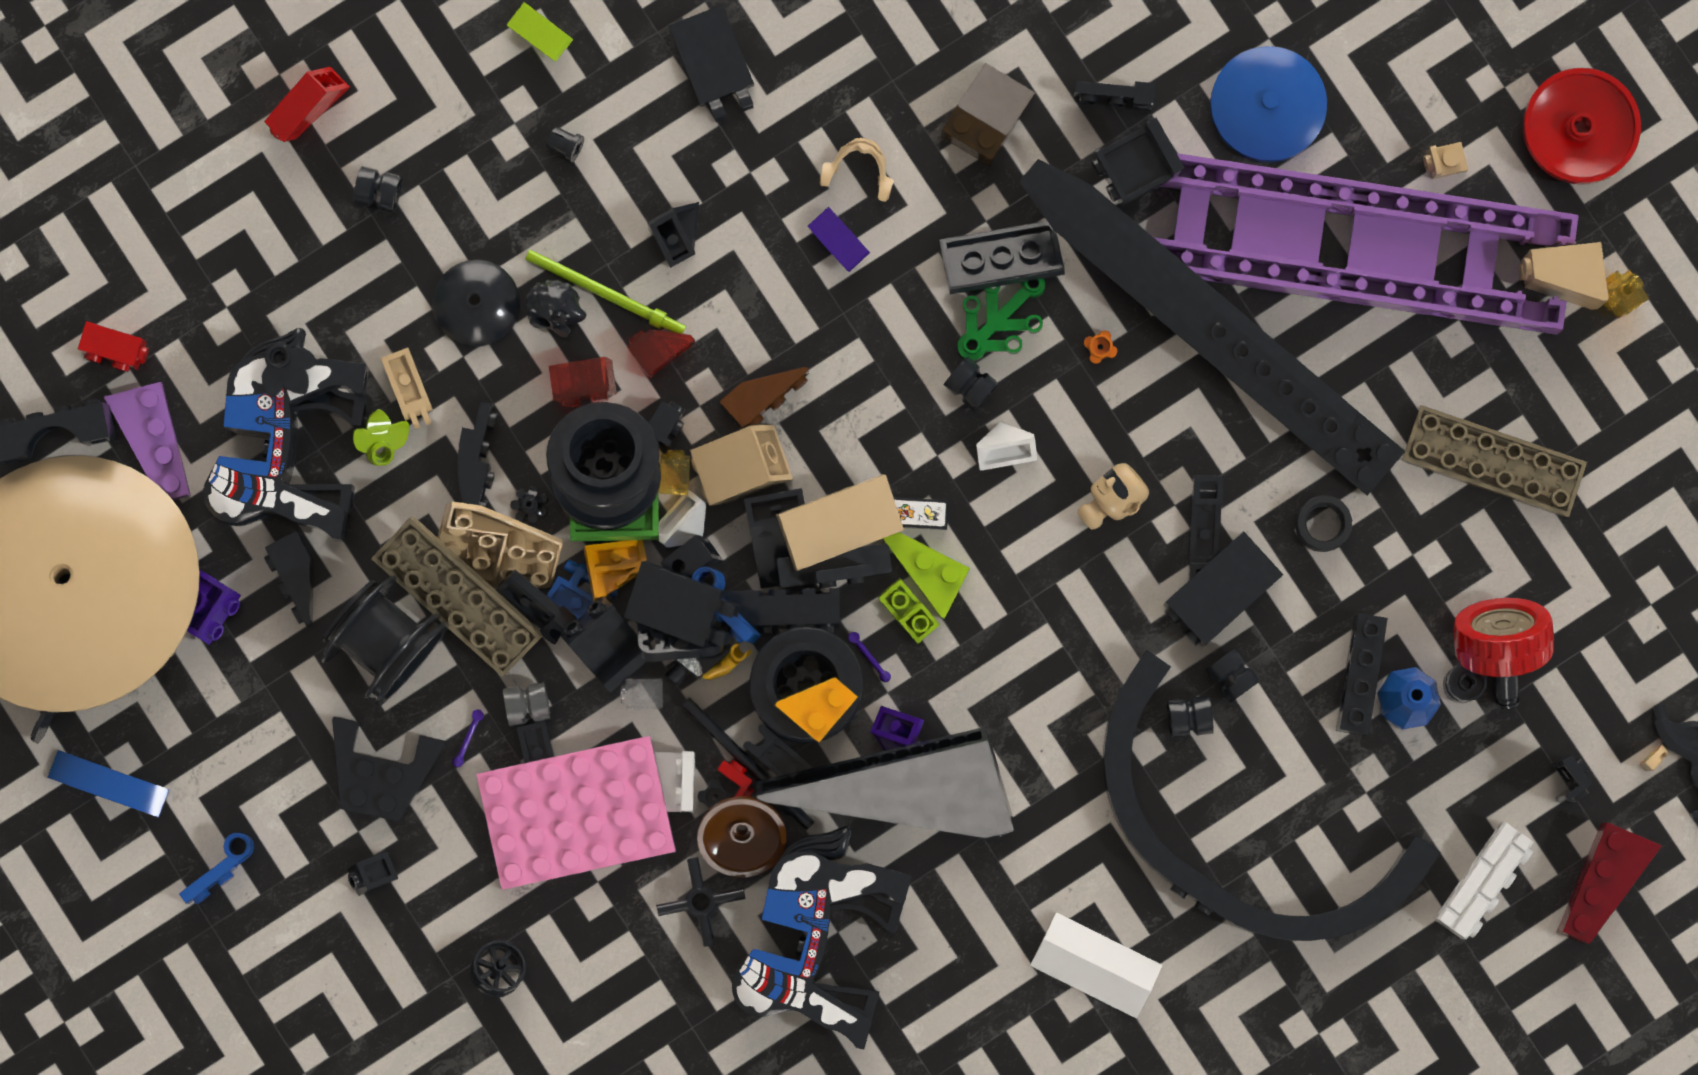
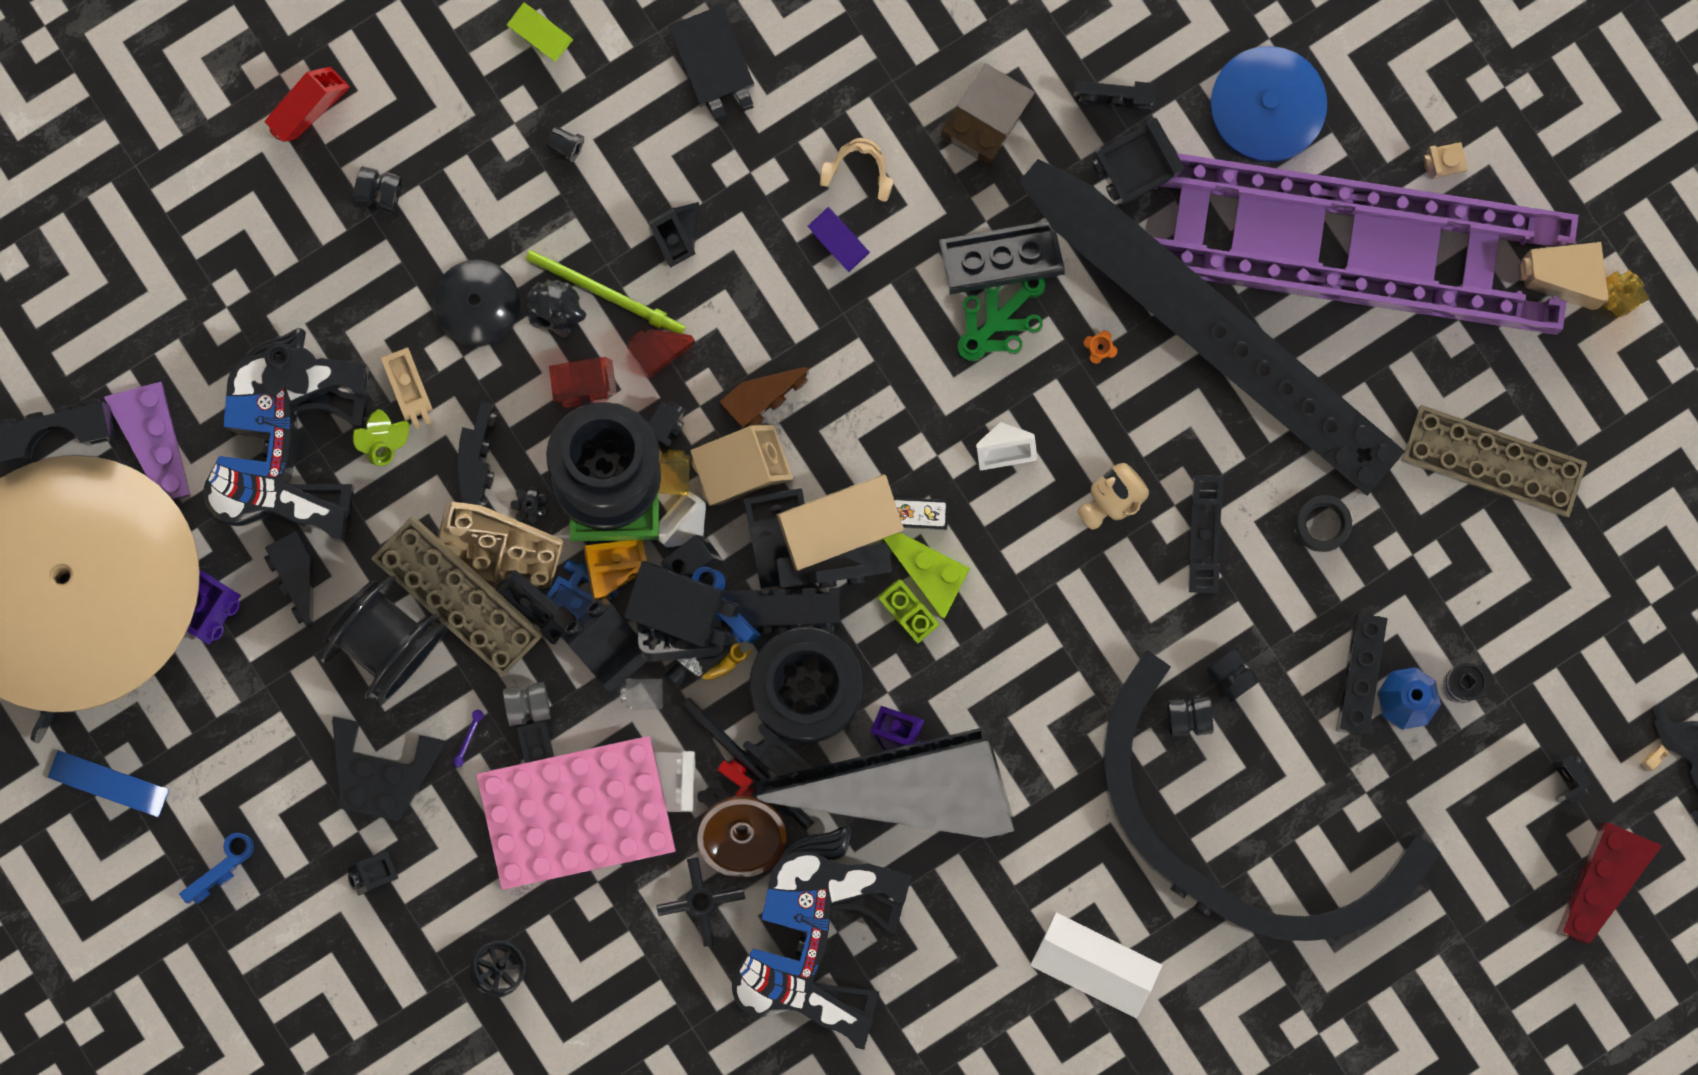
(113, 346): red brick -> none
(818, 707): light orange wing -> none
(854, 638): dark purple hinge -> none
(971, 384): black wheel -> none
(1222, 590): black panel -> none
(1484, 880): white brick -> none
(1504, 641): red wheel -> none
(1581, 126): red dish -> none

